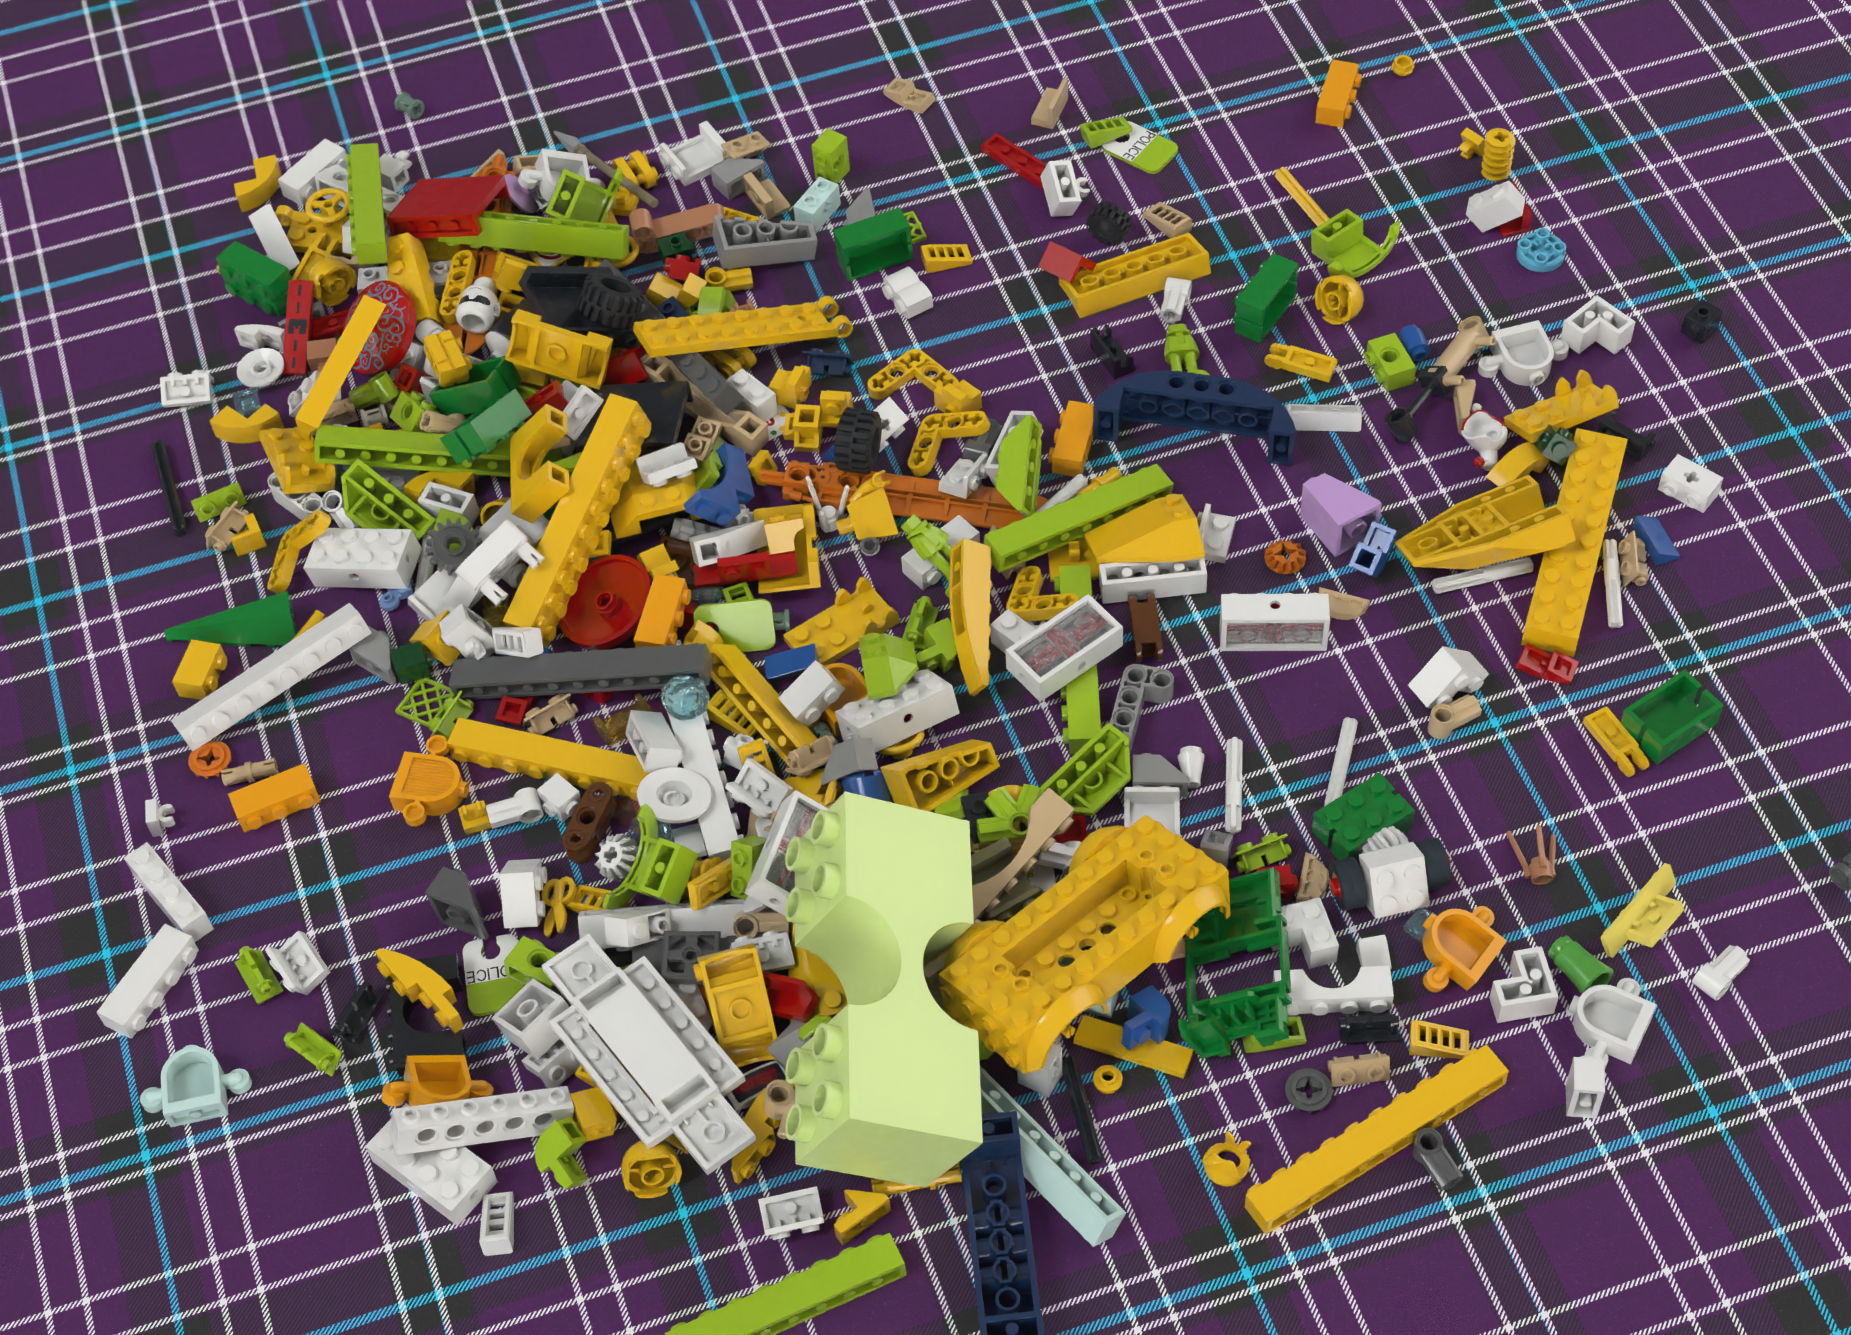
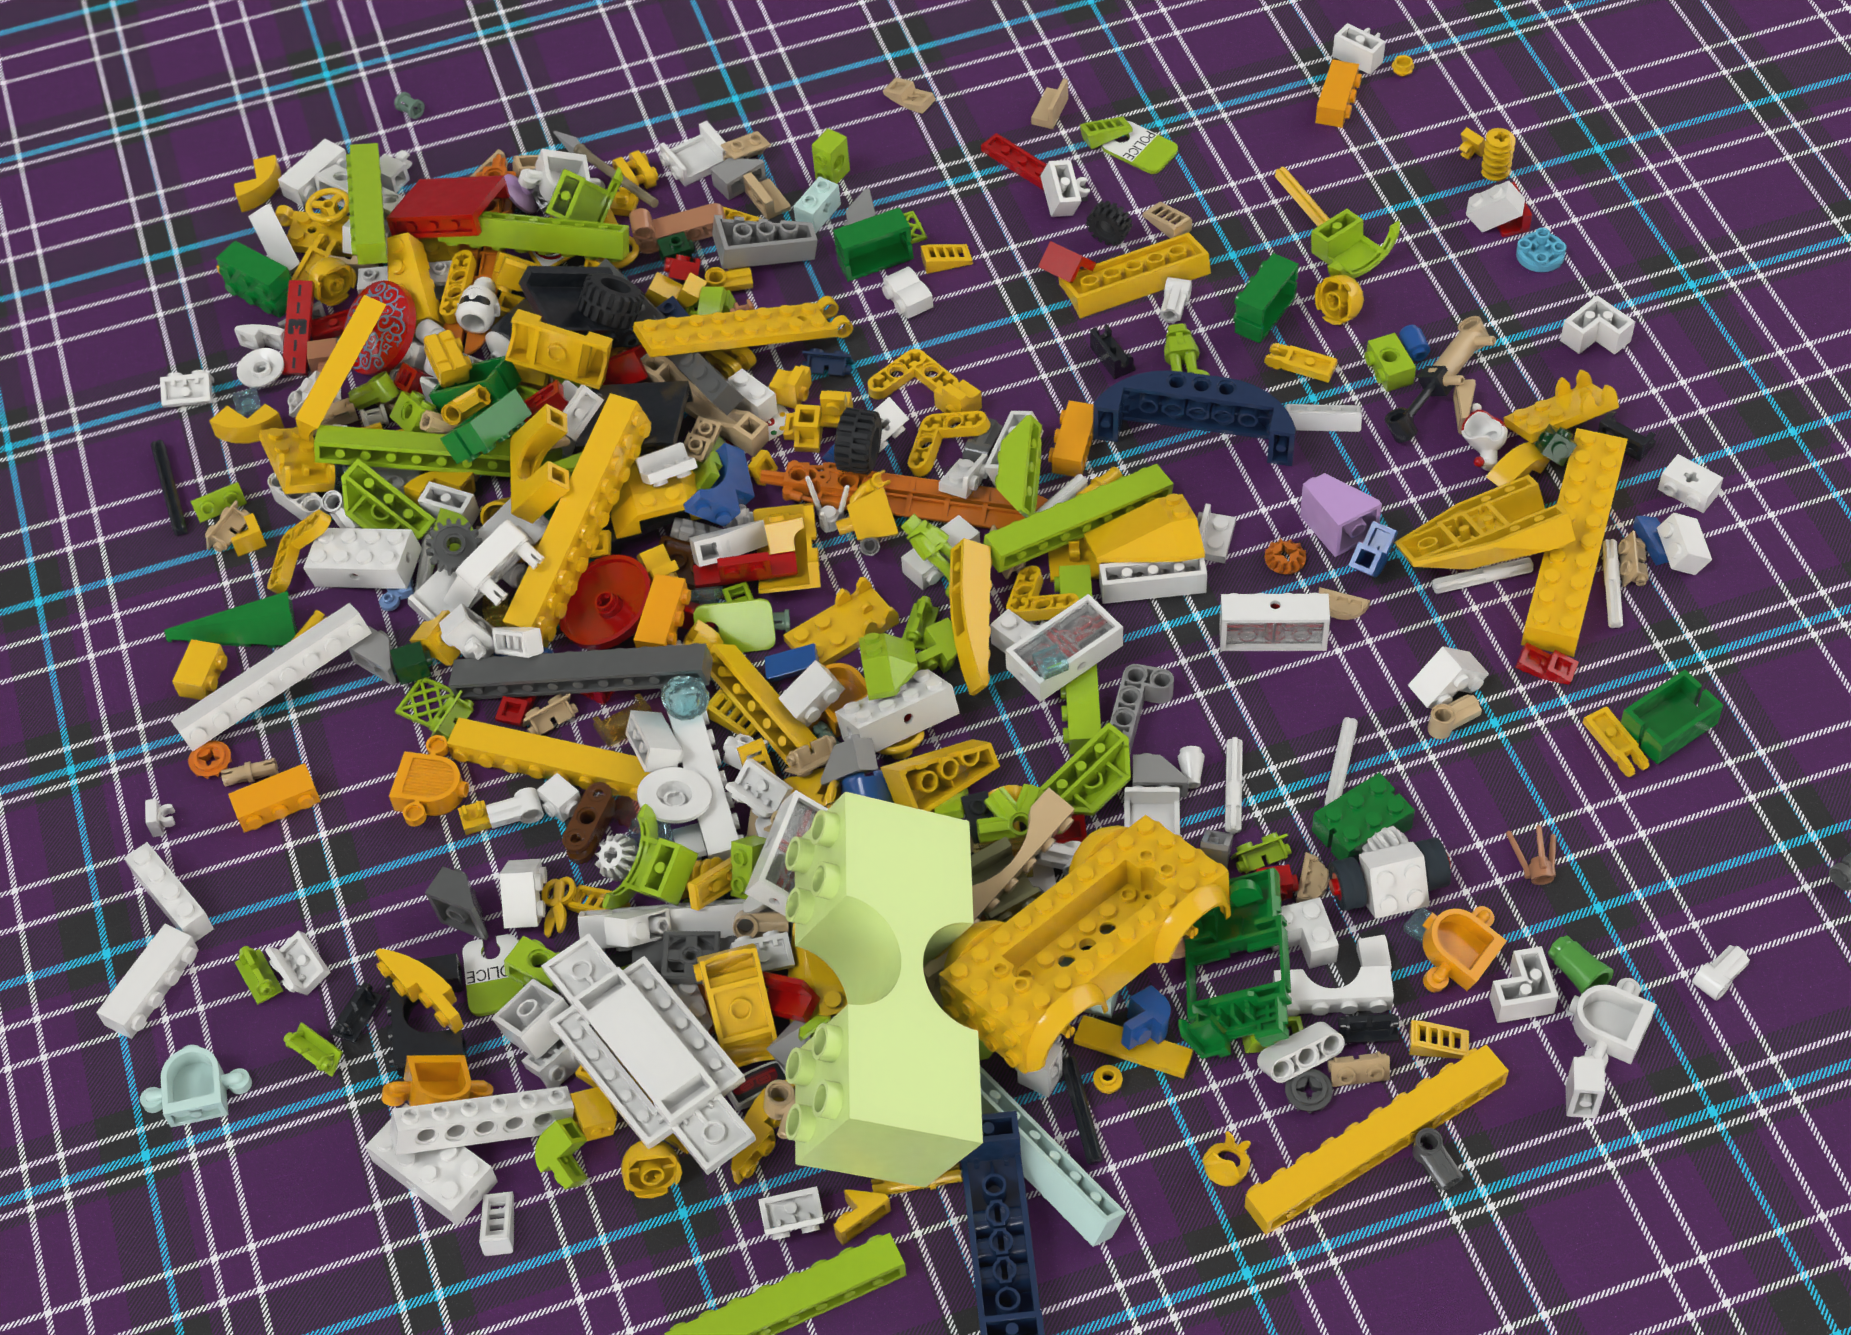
(465, 405): none -> yellow piece
(1050, 661): none -> clear light blue plate
(1145, 628): reddish brown piece -> none
(1245, 892): none -> green tile
(1300, 1052): none -> white beam
(1359, 47): none -> white brick
(1523, 354): white piece -> none
(1646, 915): light yellow bracket -> none
(1684, 543): none -> white brick
(1701, 321): black brick -> none

